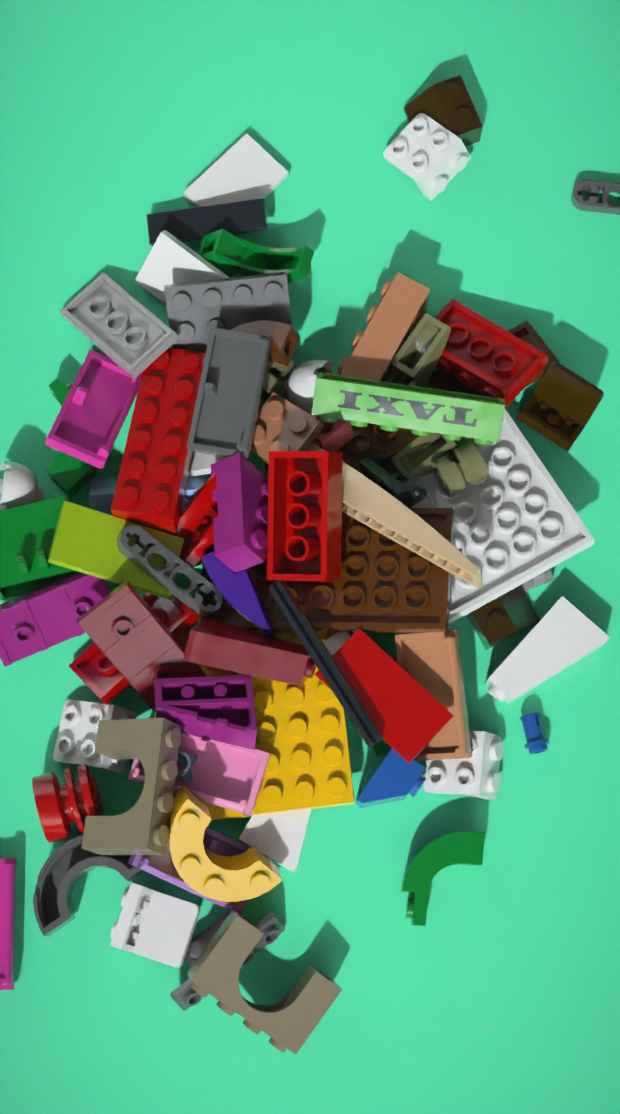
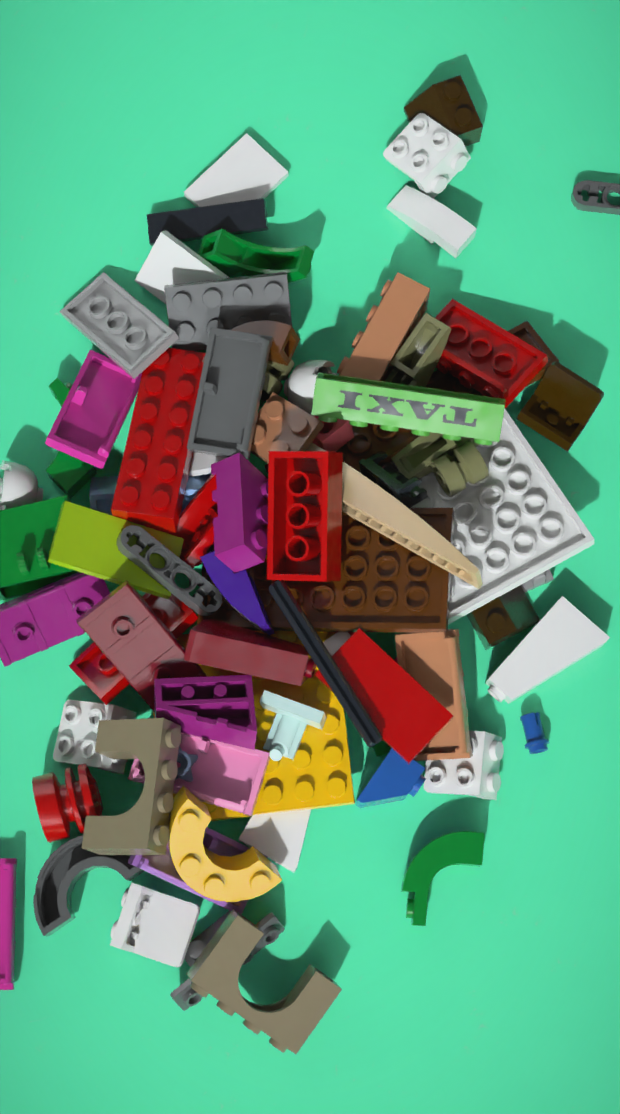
(288, 724): none -> light aqua piece
(432, 220): none -> white slope

